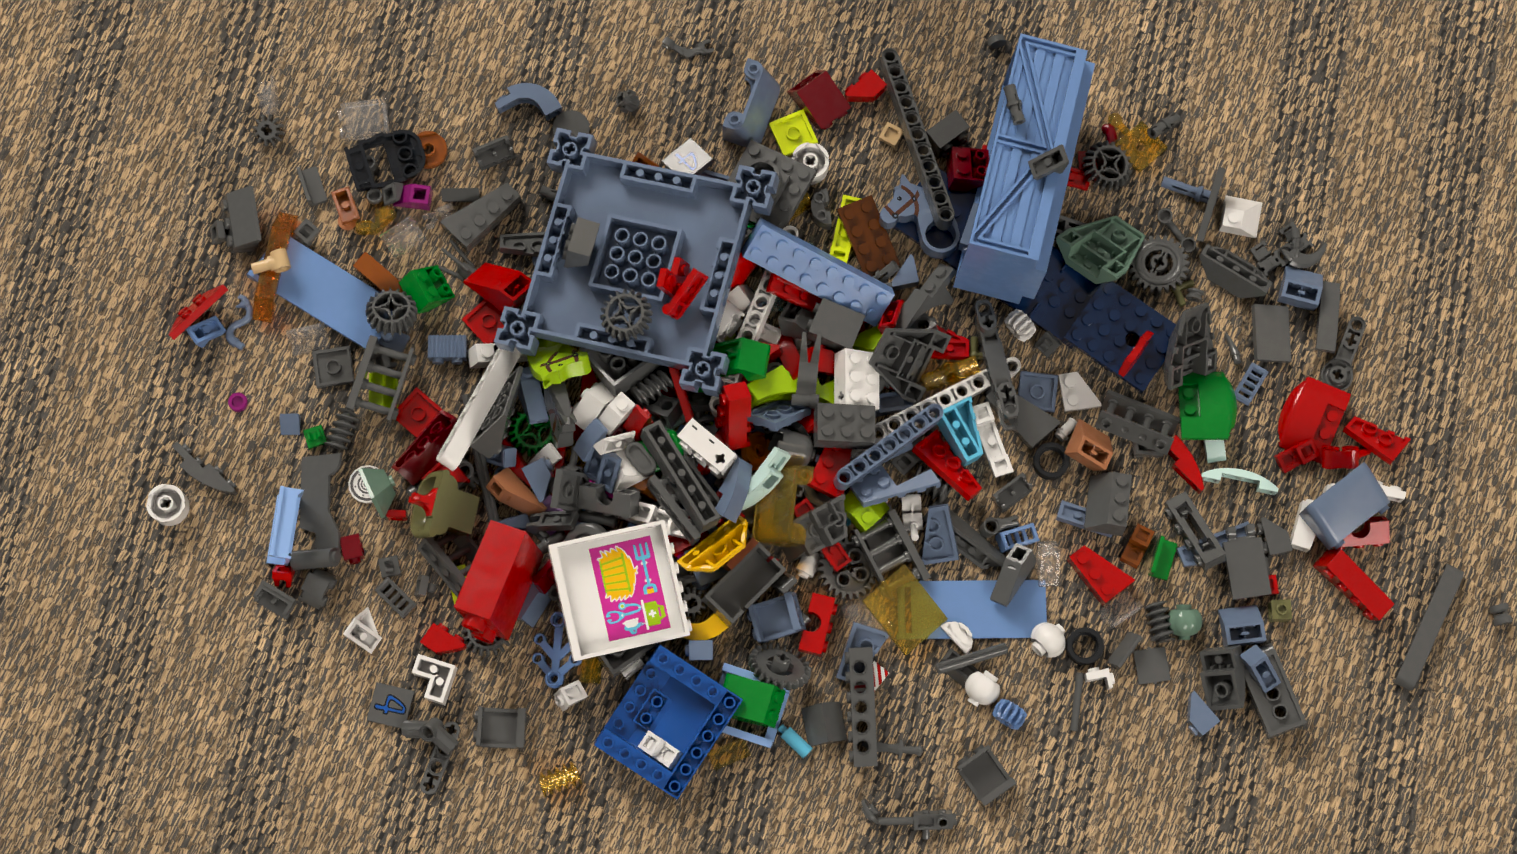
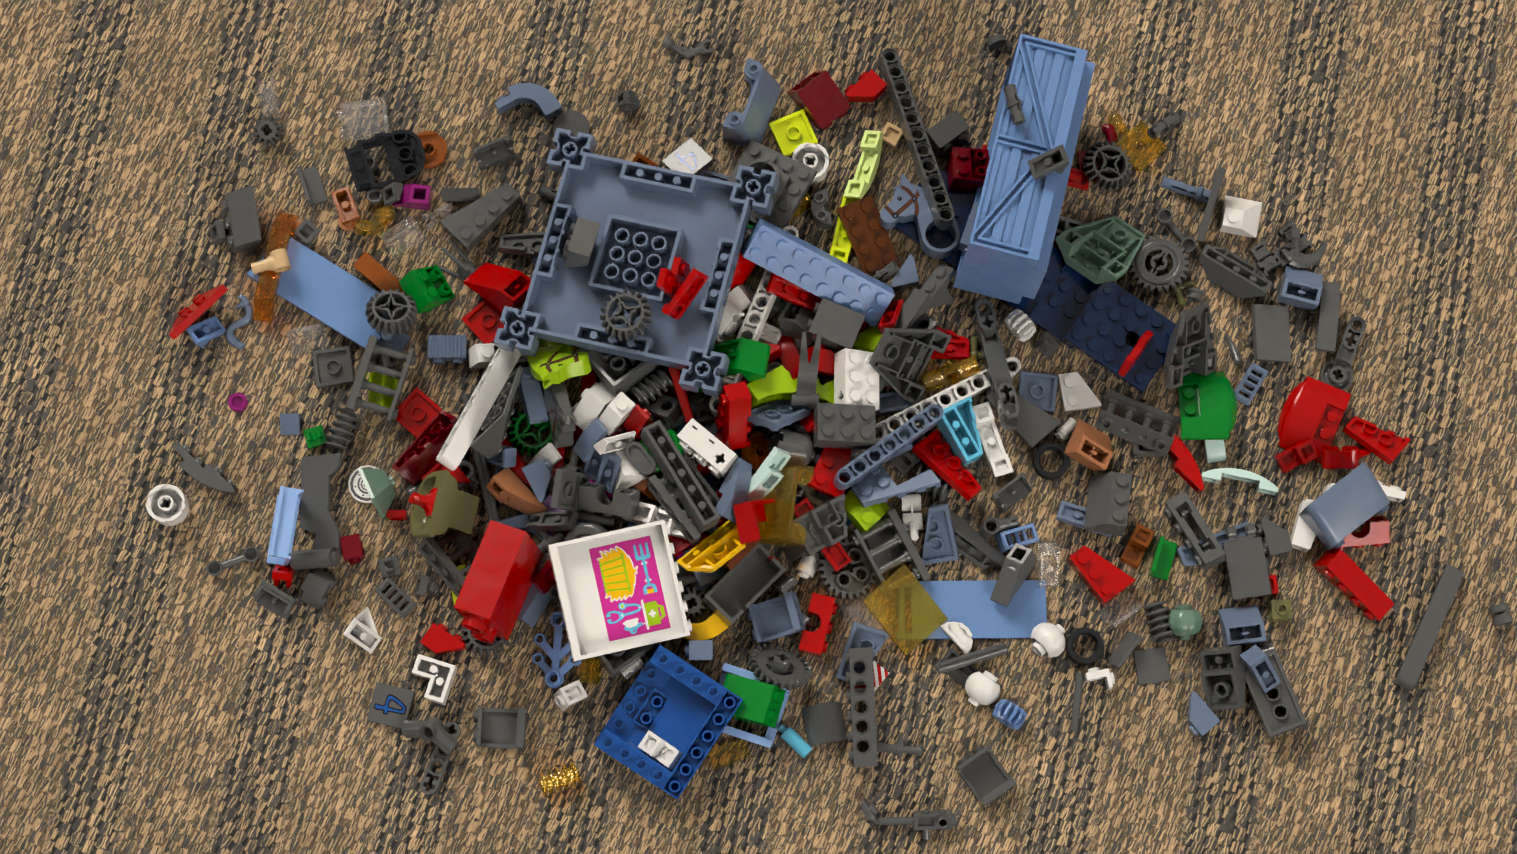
(215, 567): none -> dark grey bar
(747, 519): none -> red panel
(867, 166): none -> yellowish green slope

